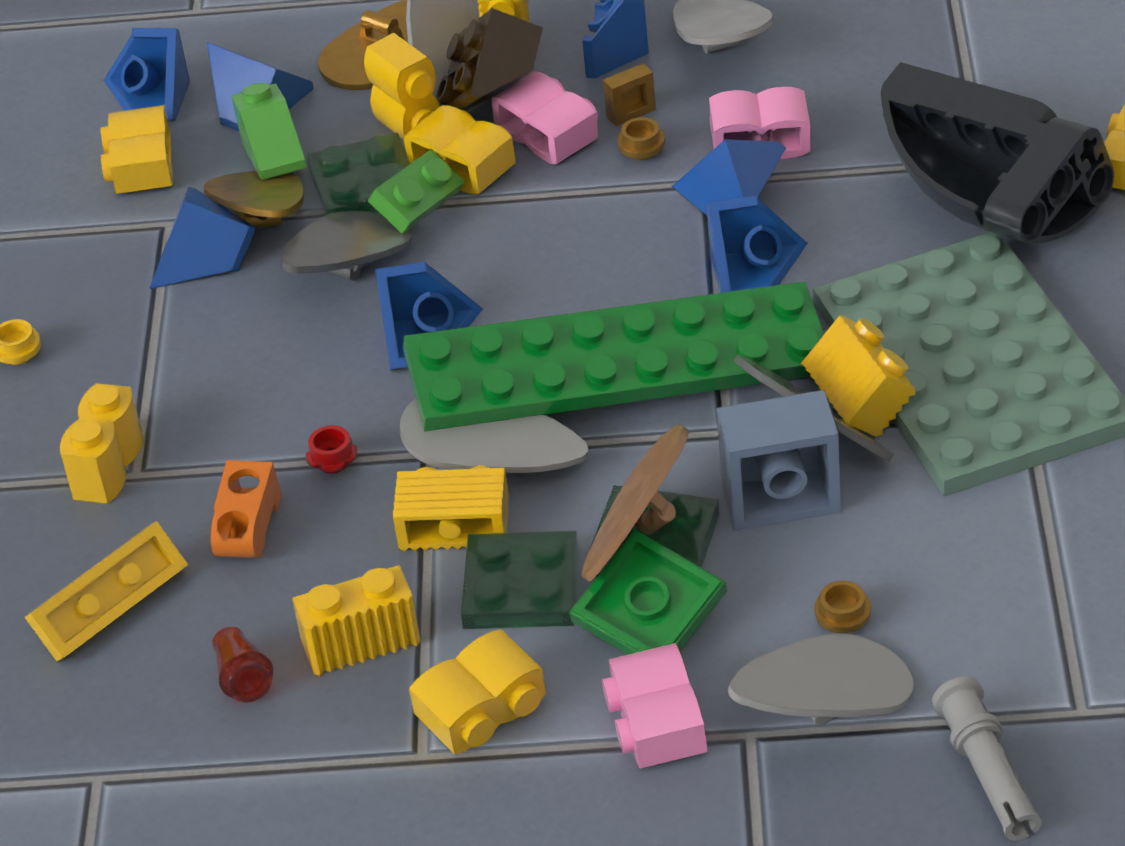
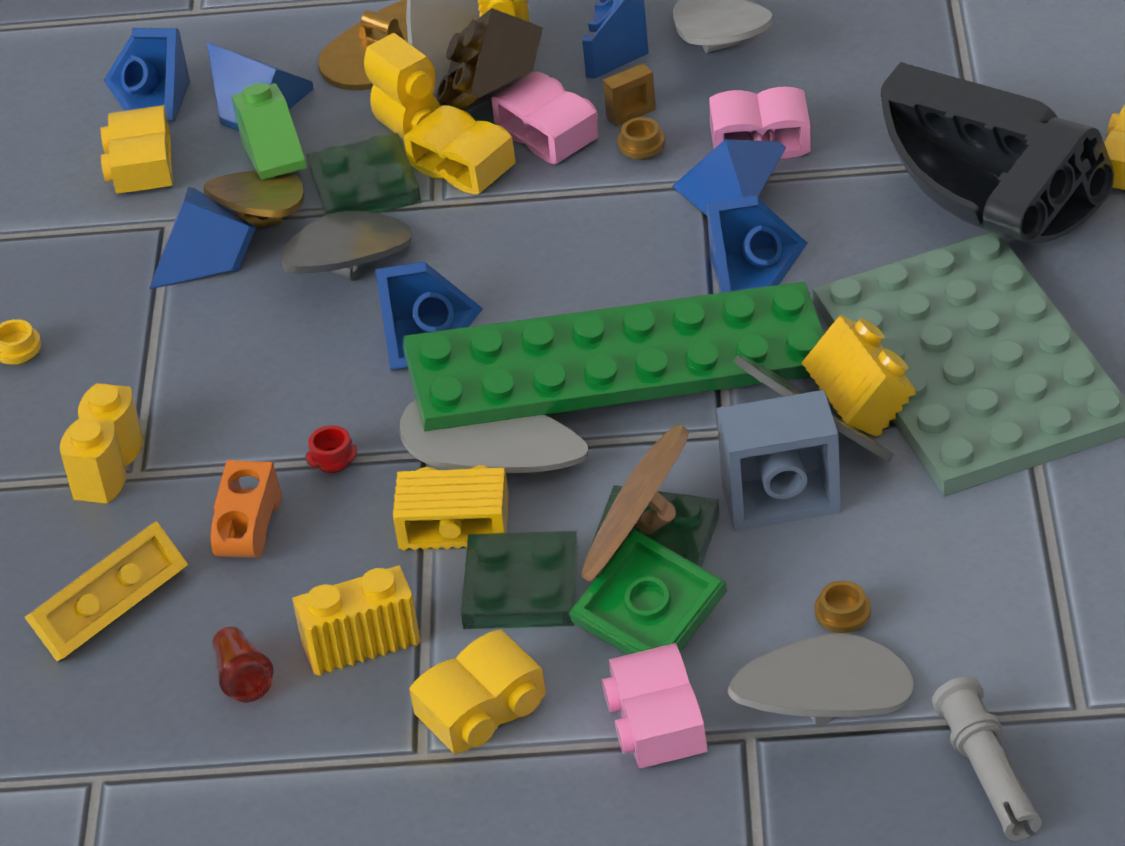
(416, 191): bright green plate -> none

